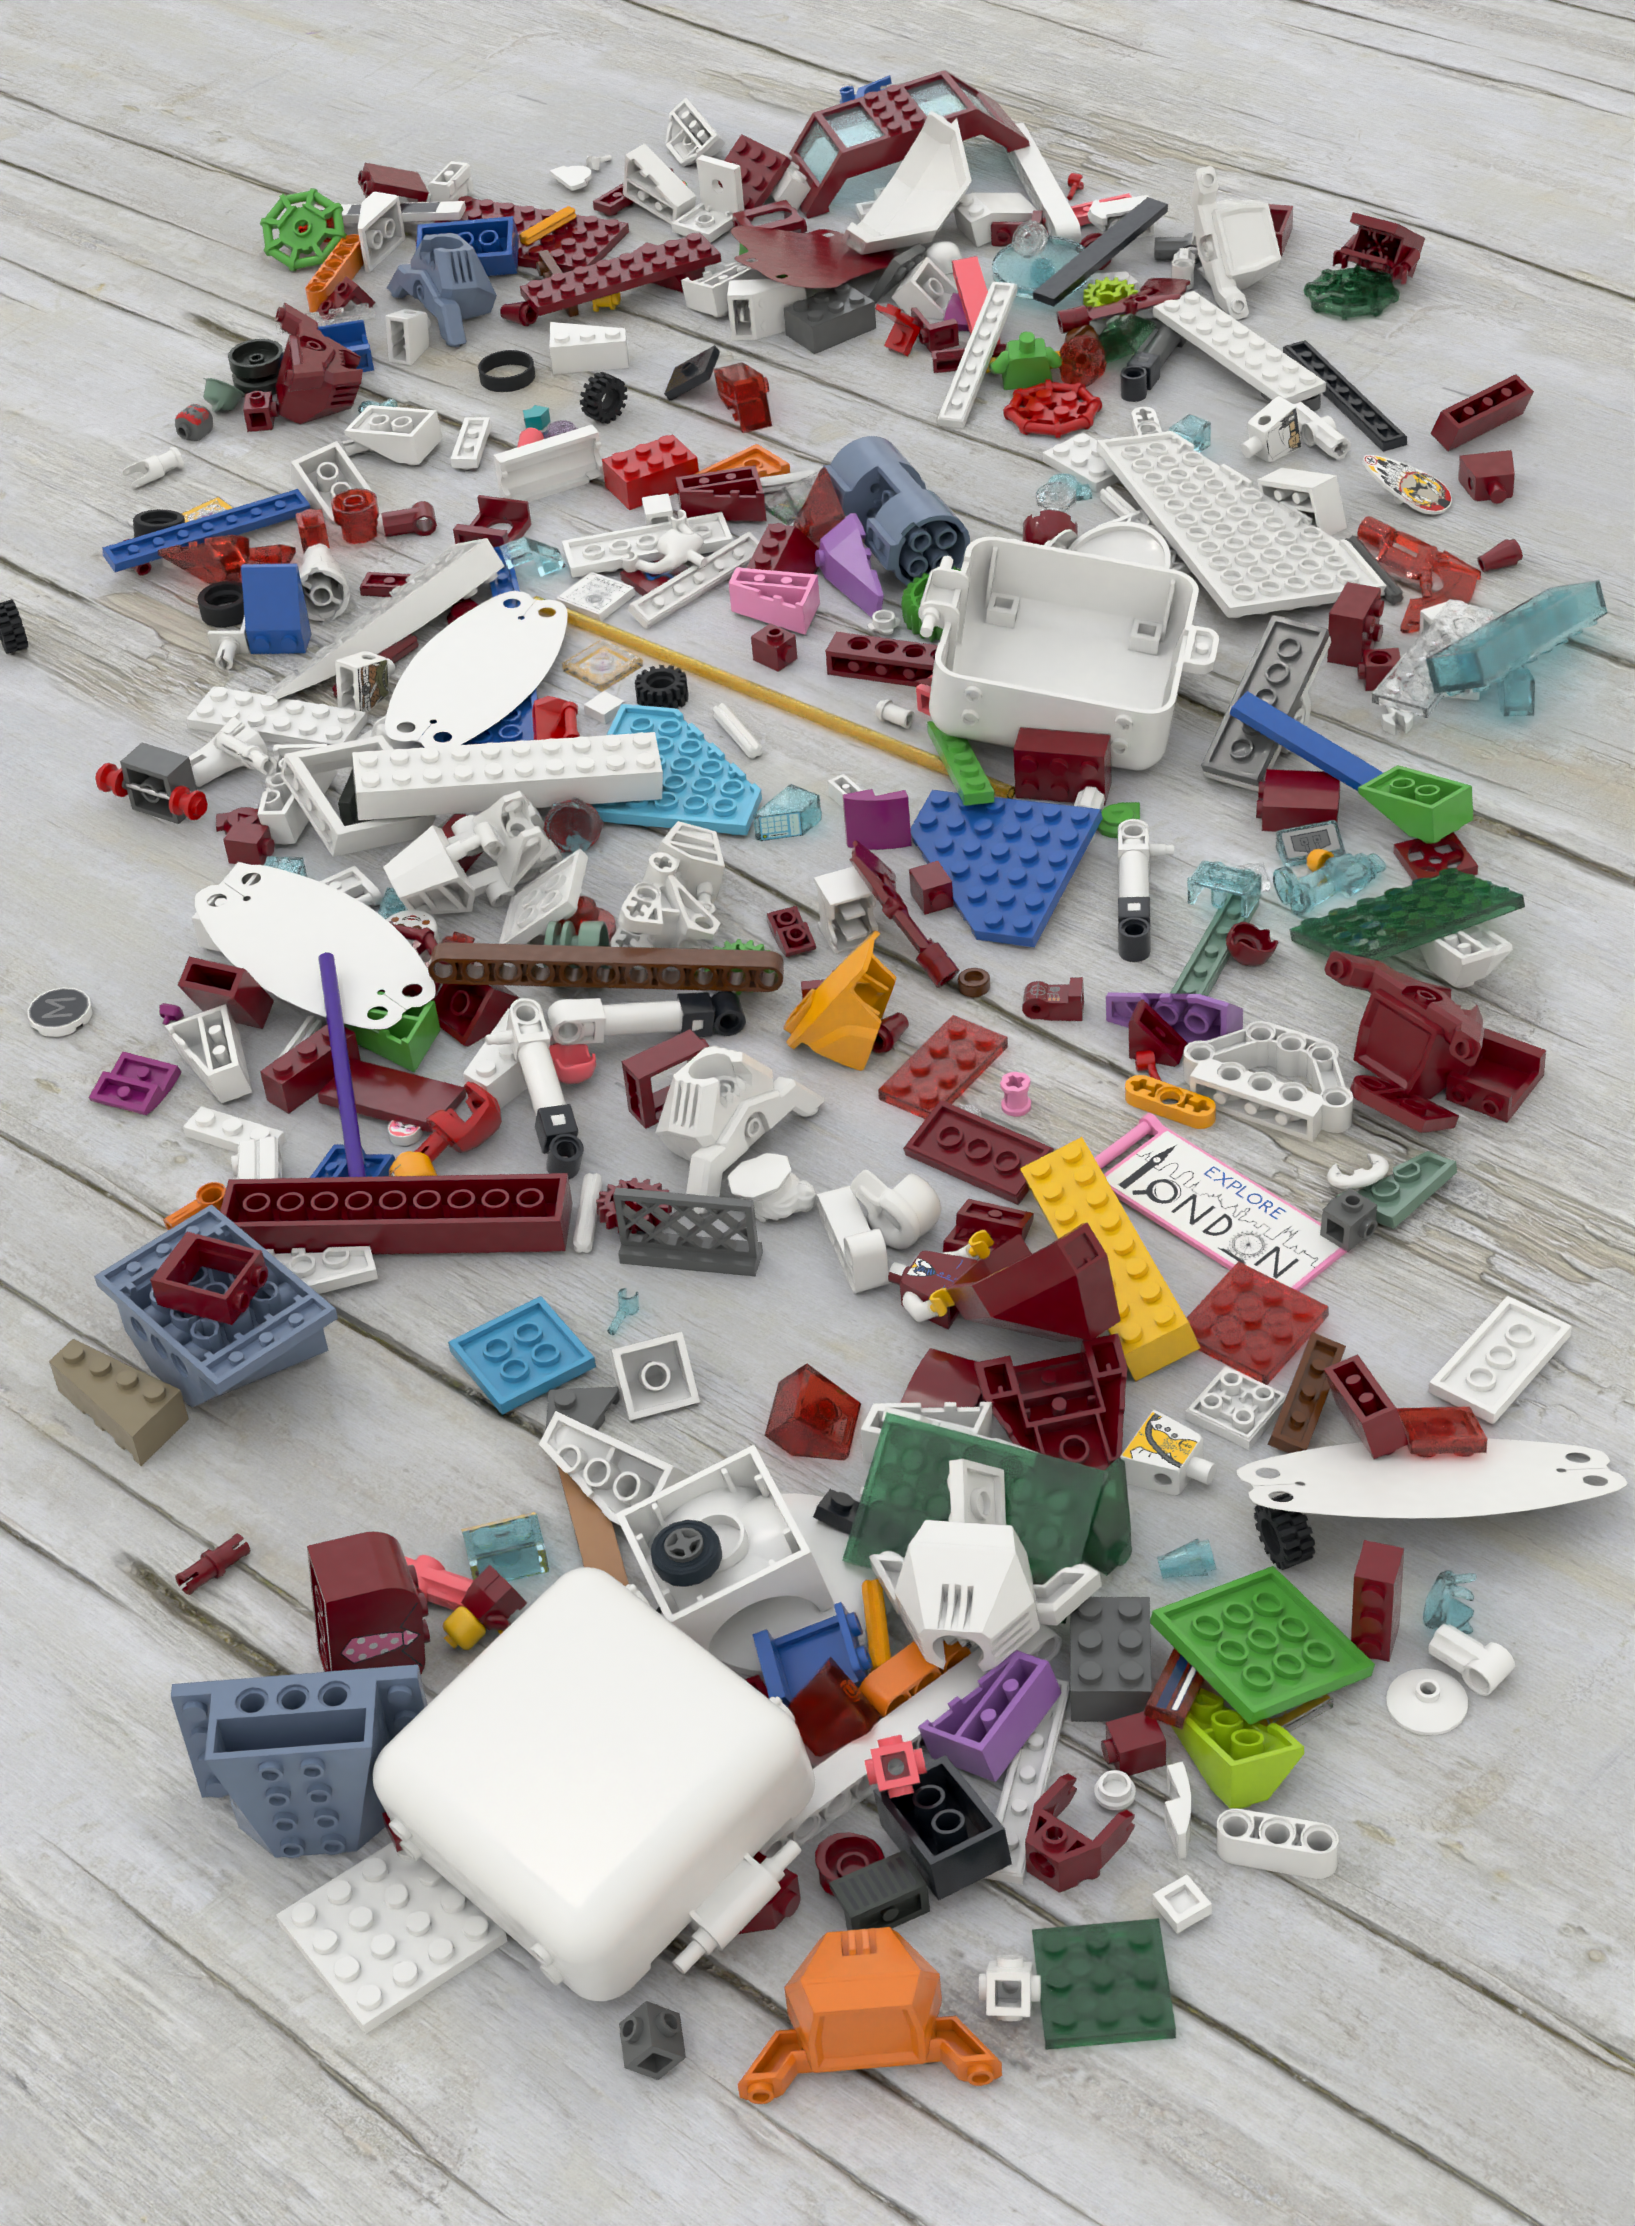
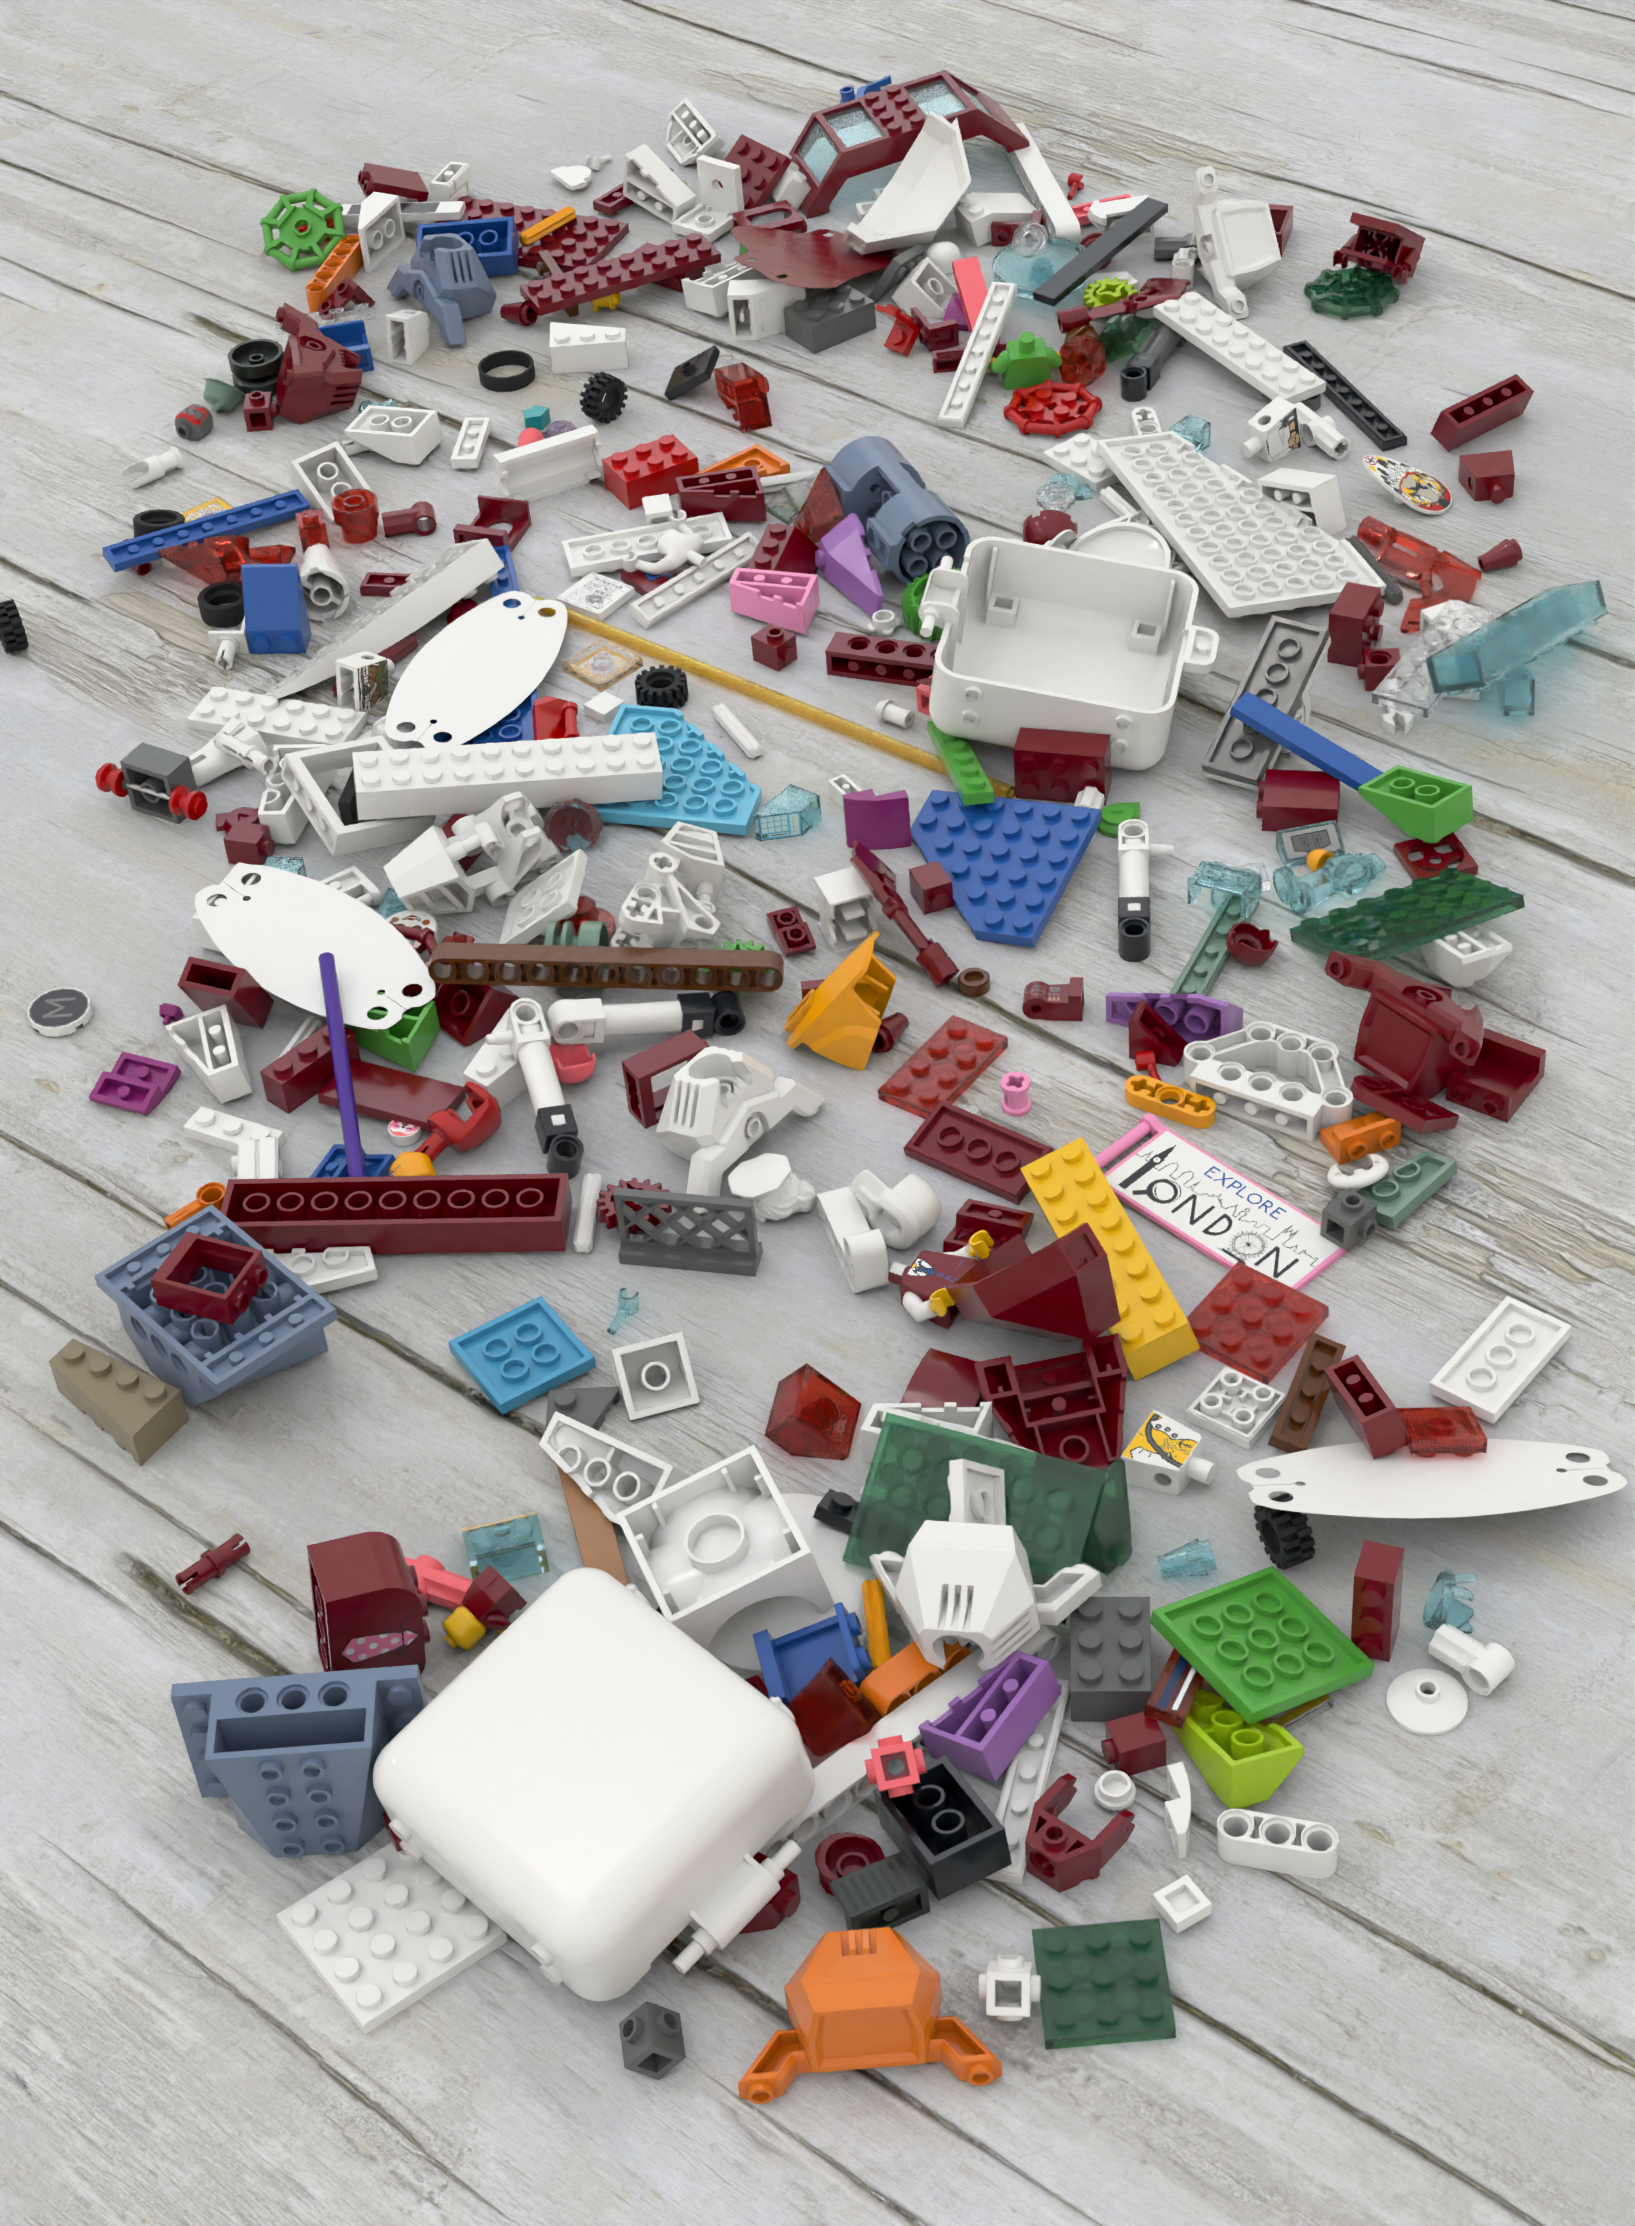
(546, 557): clear light blue slope -> none
(696, 1542): black wheel -> none
(1361, 1136): none -> orange bracket

